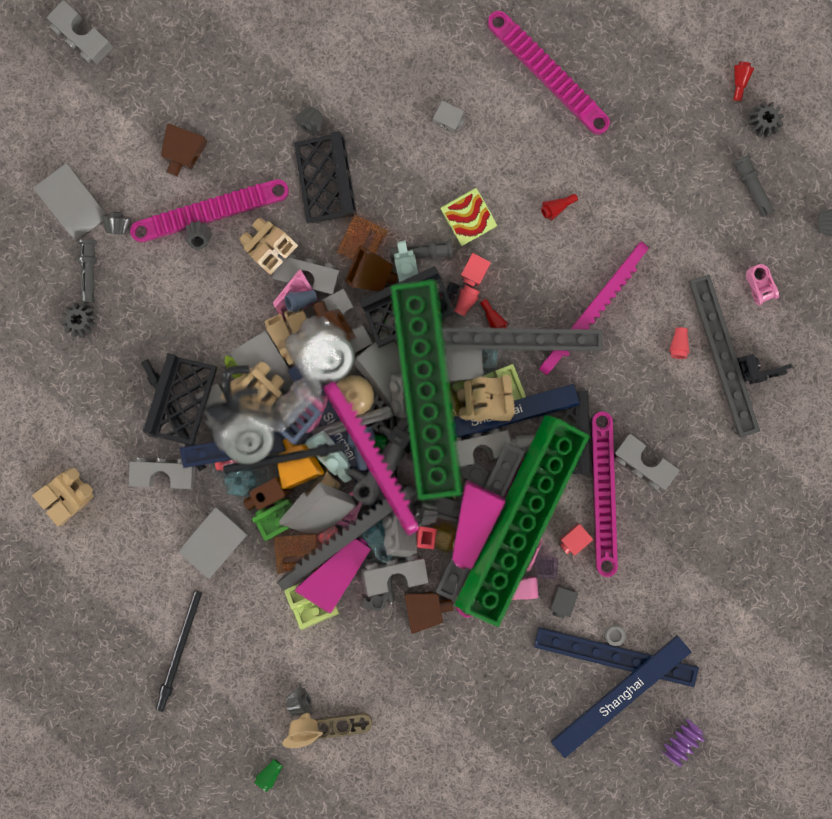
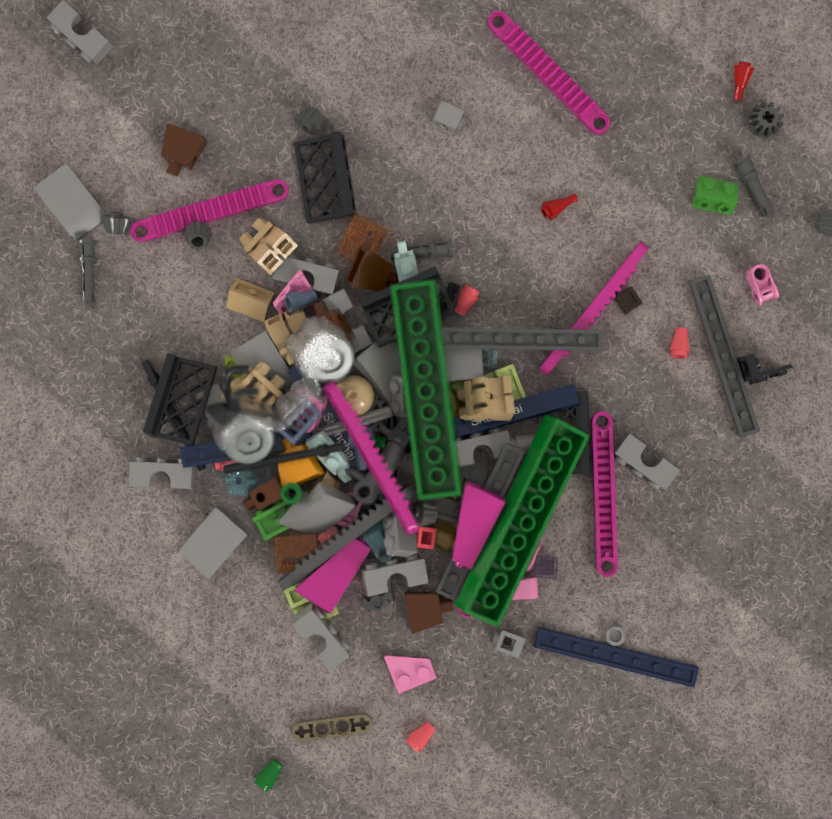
(66, 487): tan hips -> none
(70, 322): dark grey gear -> none
(166, 688): black bar -> none
(249, 299): none -> tan panel
(286, 496): none -> green cone
(299, 702): dark grey piece -> none
(302, 732): tan piece -> none
(312, 622): none -> light grey arch
(409, 671): none -> bright pink wing
(420, 736): none -> coral cone
(468, 216): slope -> none
(475, 270): coral brick -> none
(494, 319): red cone -> none
(514, 647): none -> light grey brick
(563, 601): dark grey brick -> none
(575, 539): coral brick -> none
(621, 696): dark blue tile -> none
(628, 300): none -> dark brown tile
(683, 743): medium lavender piece -> none
(715, 195): none -> bright green bracket

